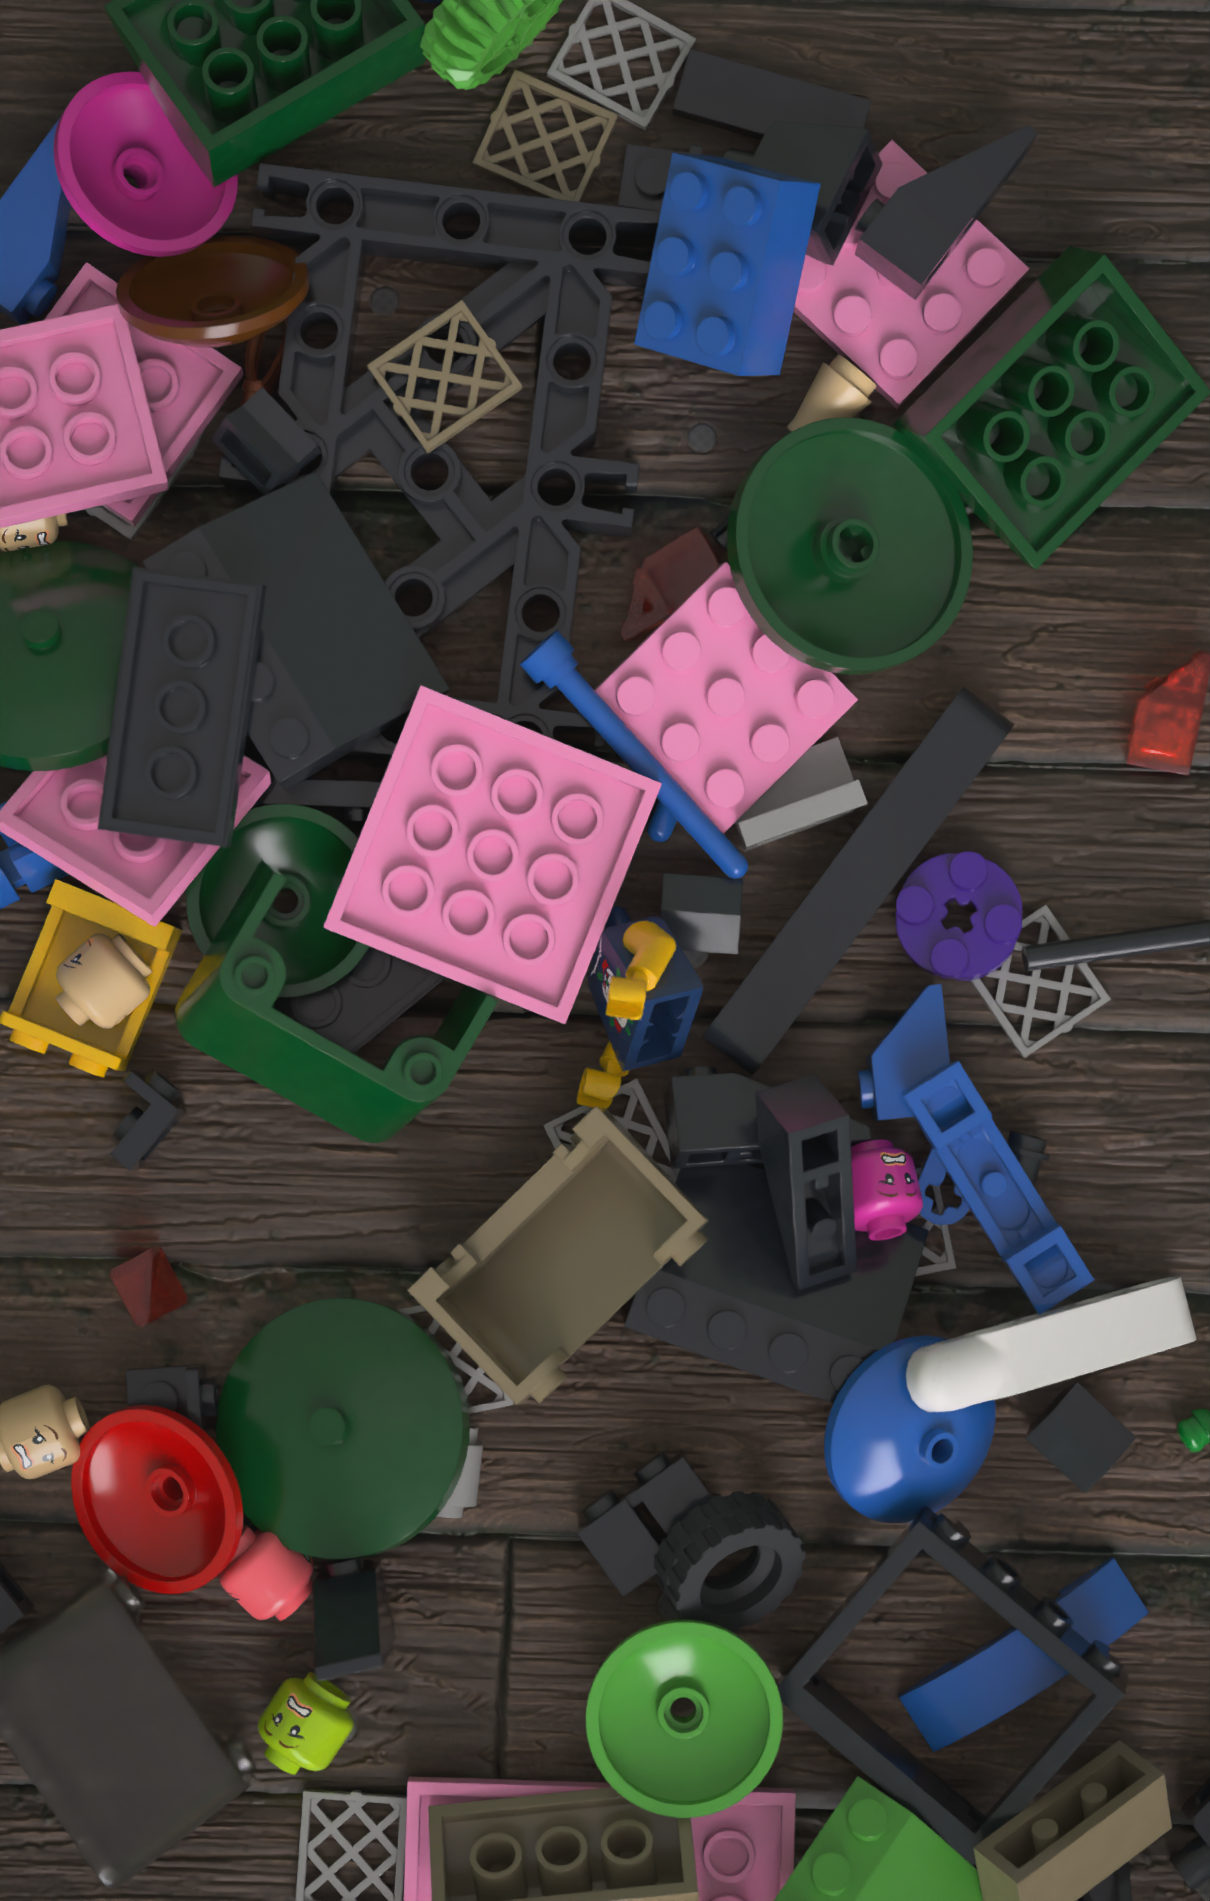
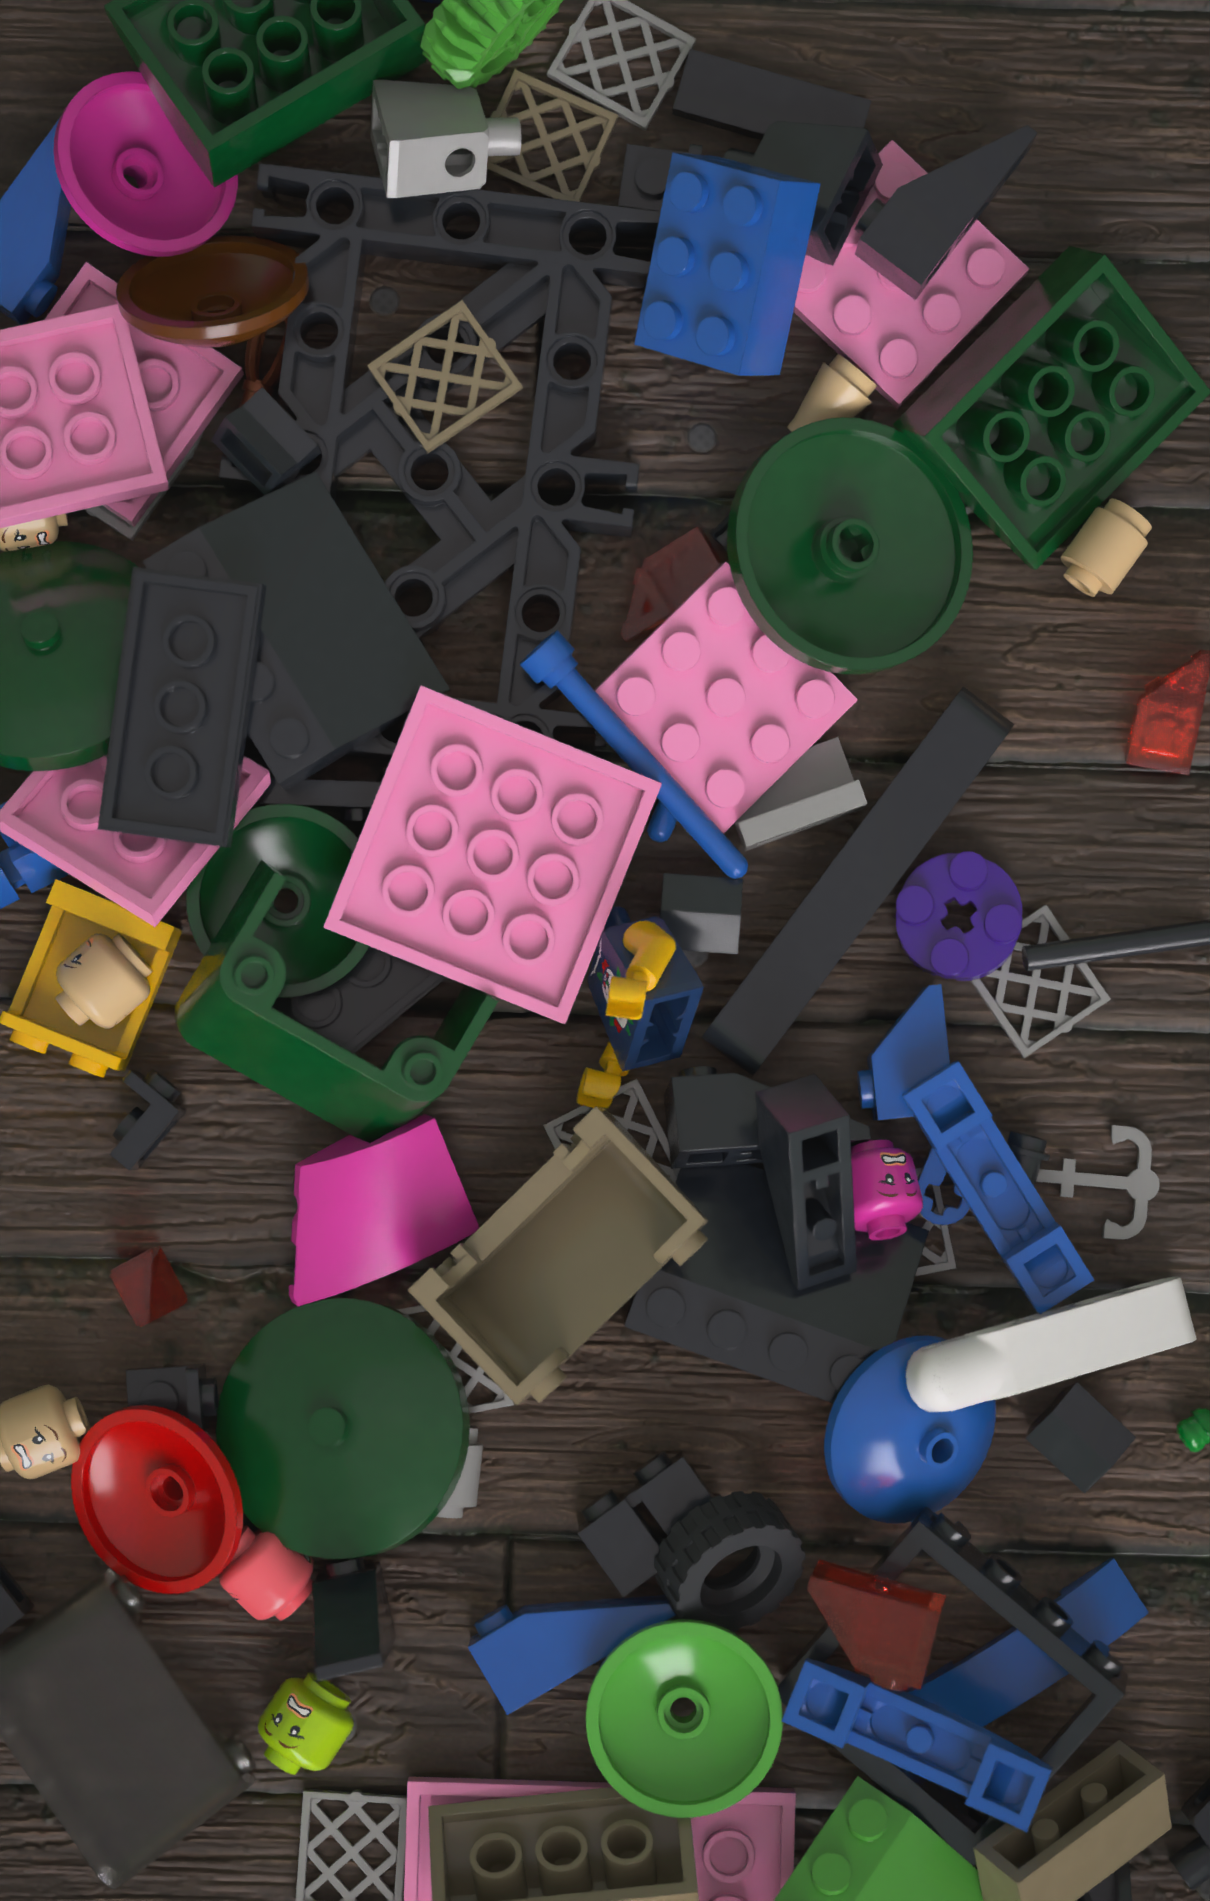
(374, 1209): none -> dark pink slope
(435, 138): none -> light grey torso
(551, 1642): none -> blue slope
(879, 1622): none -> clear red slope
(919, 1738): none -> blue slope
(1105, 548): none -> tan brick
(1140, 1183): none -> light grey piece

